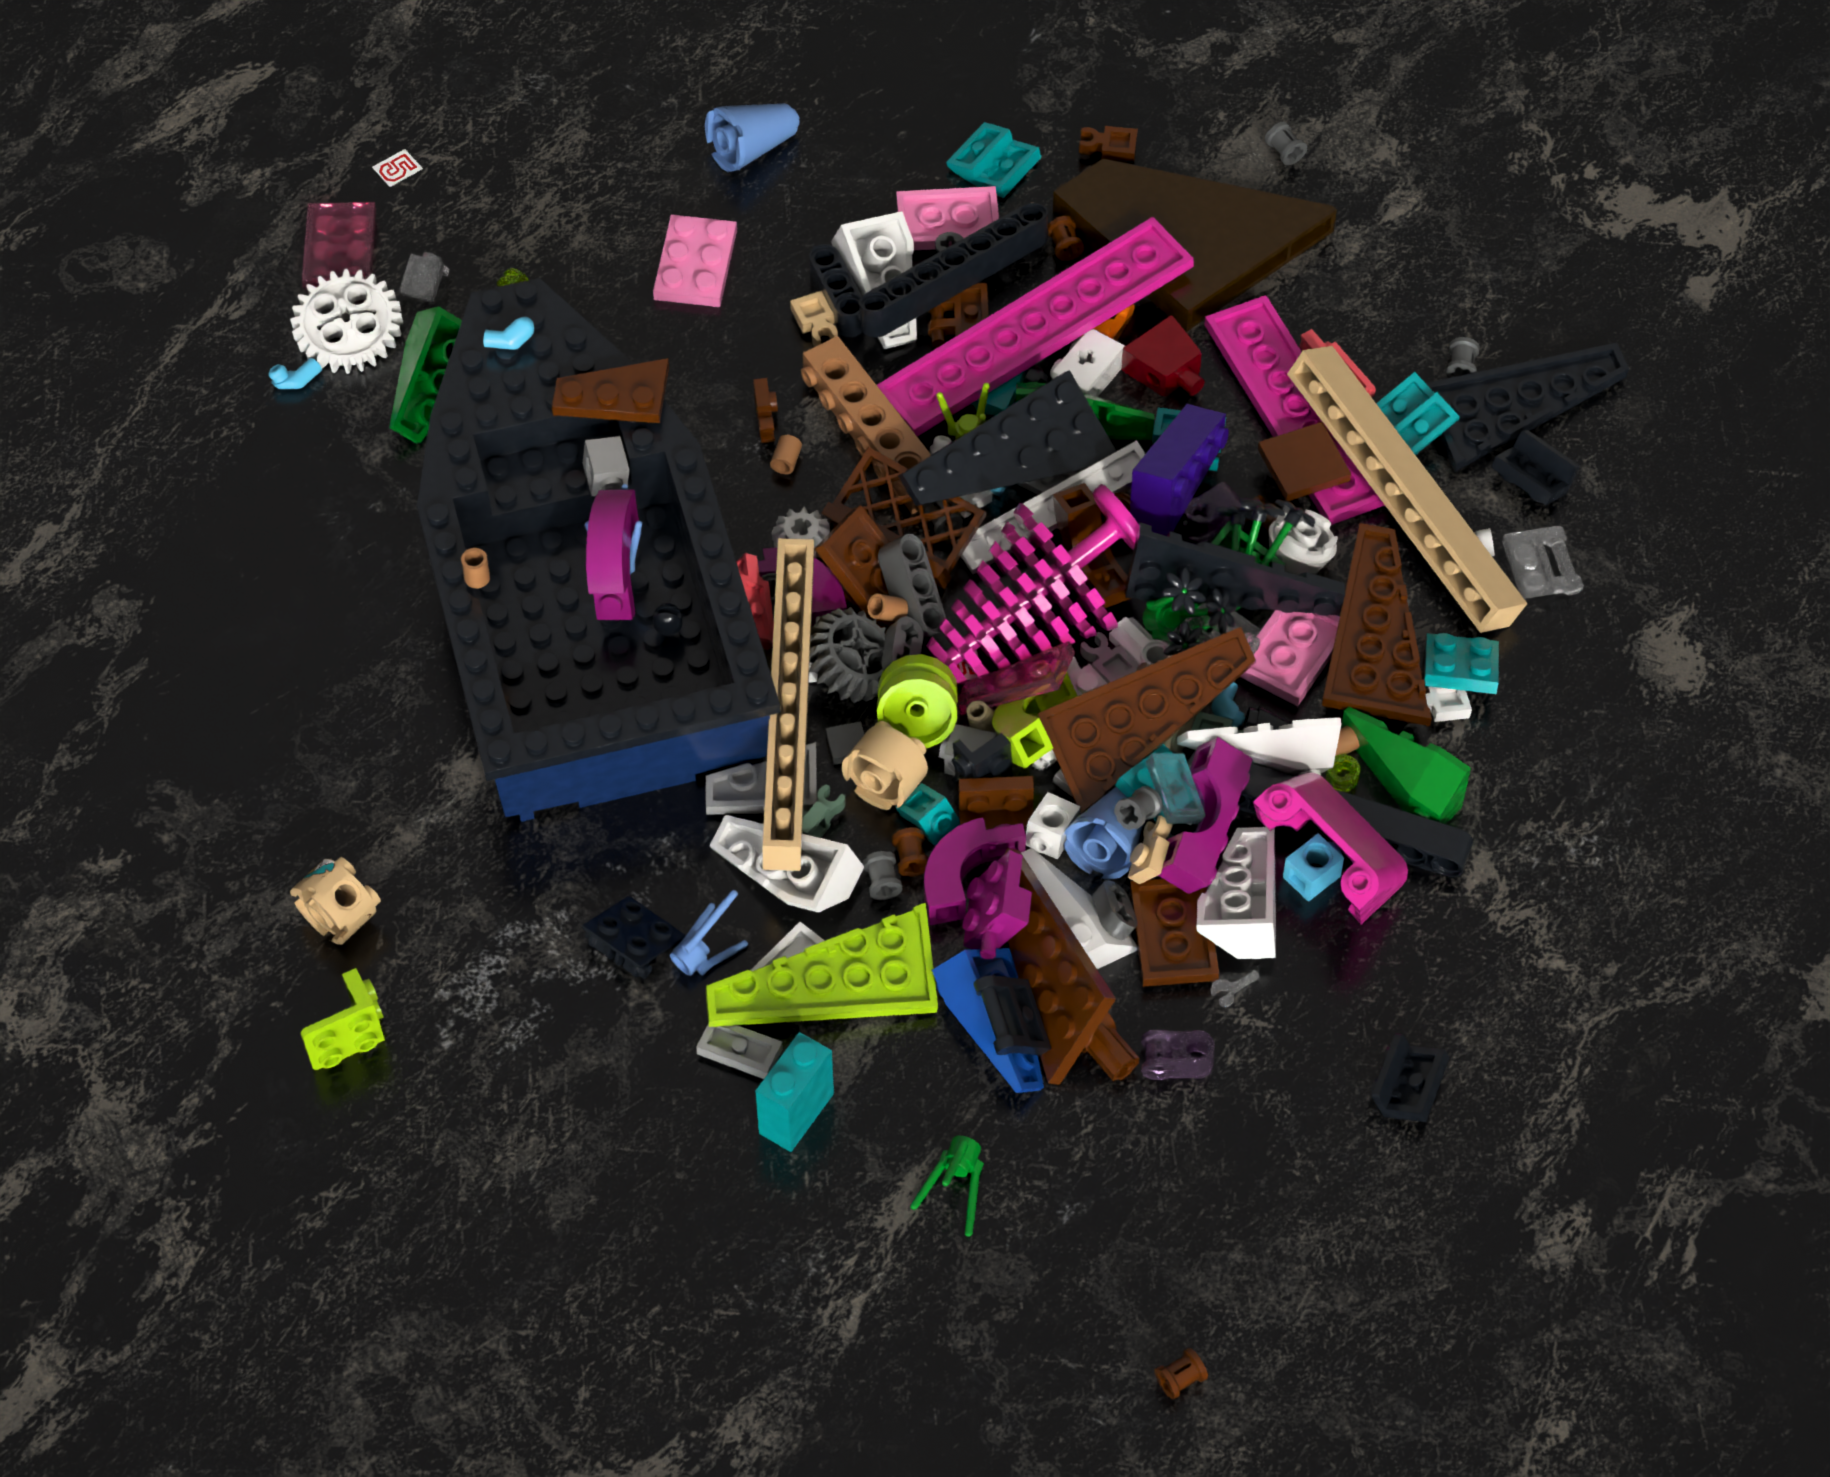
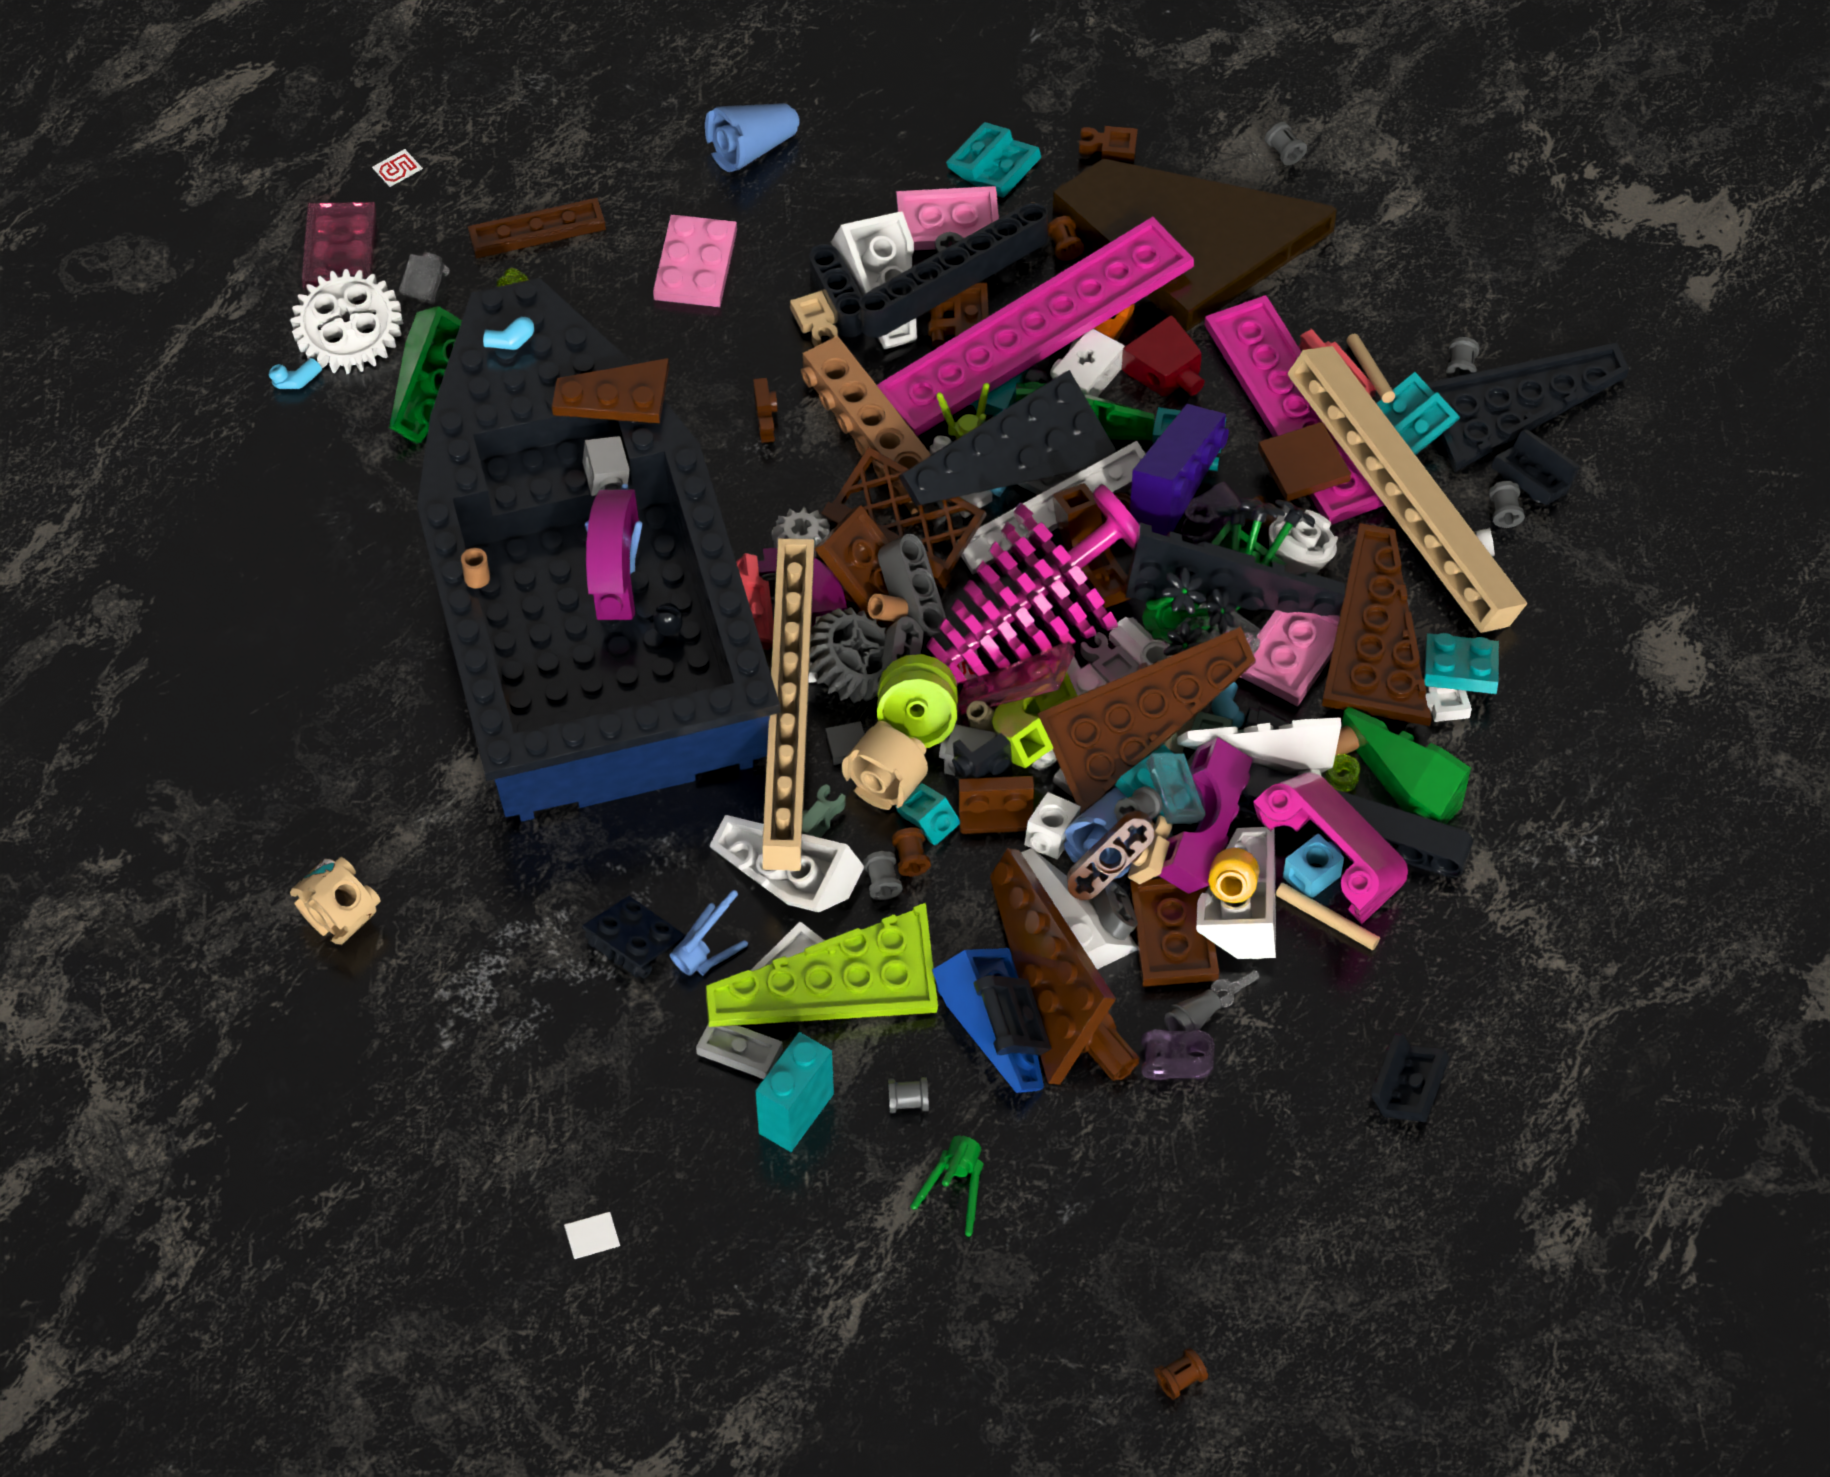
(347, 1031): lime bracket -> none
(536, 228): none -> reddish brown tile
(592, 1235): none -> white sticker
(743, 787): light grey wing -> none
(786, 454): medium nougat hinge -> none
(908, 1094): none -> dark grey bush
(956, 856): magenta arch -> none
(996, 906): magenta plate -> none
(1136, 844): none -> reddish brown beam
(1192, 1012): none -> dark grey cone
(1233, 875): none -> yellow head
(1327, 916): none -> tan bar
(1370, 368): none -> tan bar
(1506, 504): none -> dark grey bush
(1531, 564): clear plate -> none

